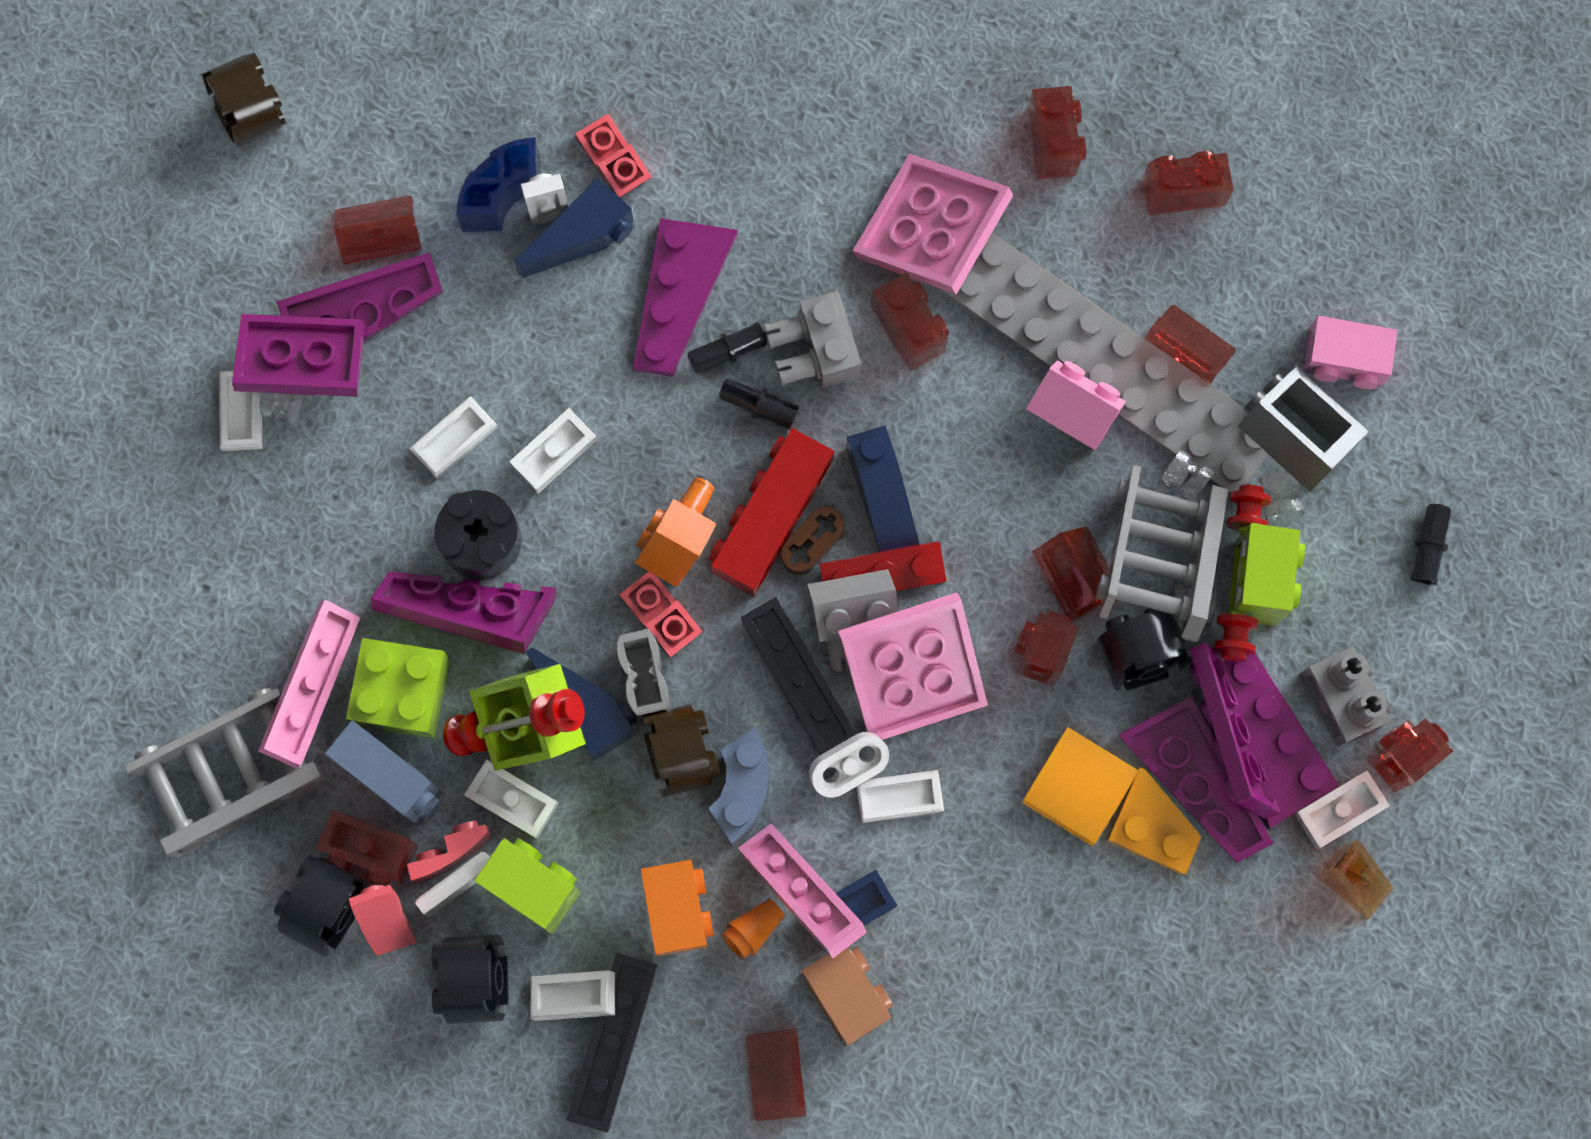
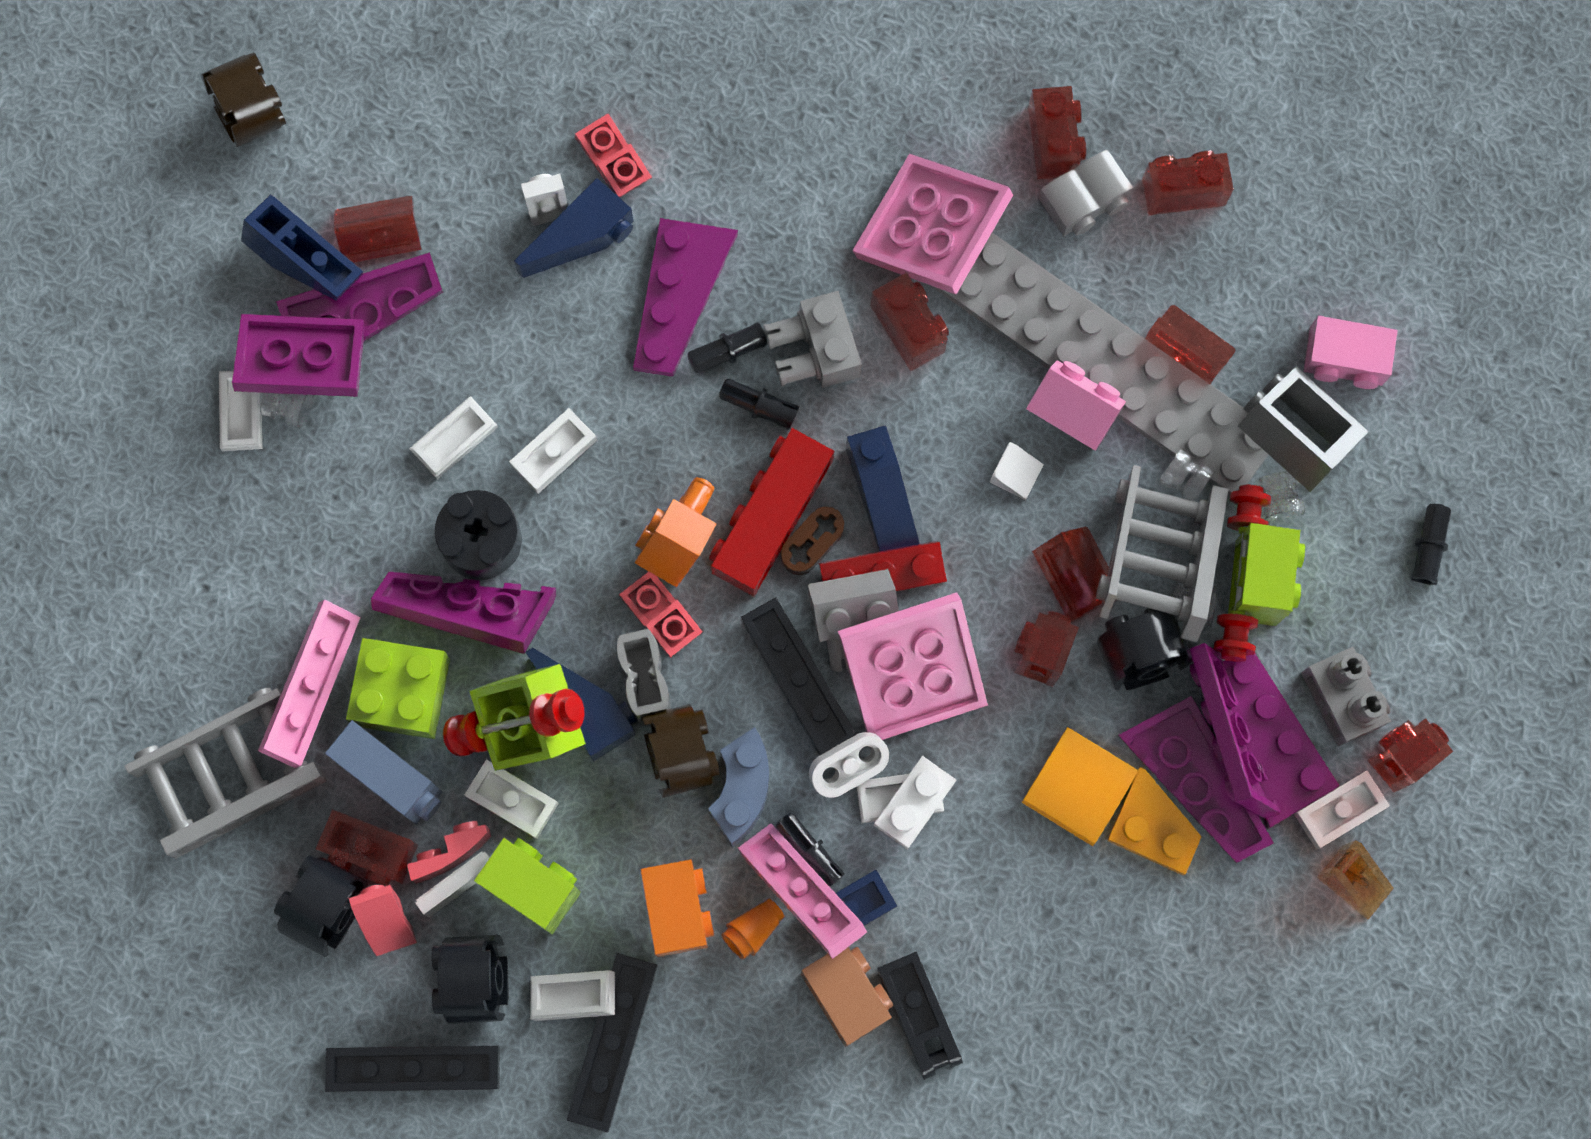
(297, 249): none -> dark blue slope
(412, 1068): none -> black plate
(497, 185): clear blue brick -> none
(776, 1075): clear red panel -> none
(809, 849): none -> black axle
(914, 802): none -> white plate
(919, 1013): none -> black plate
(1016, 471): none -> white slope
(1086, 193): none -> light grey brick

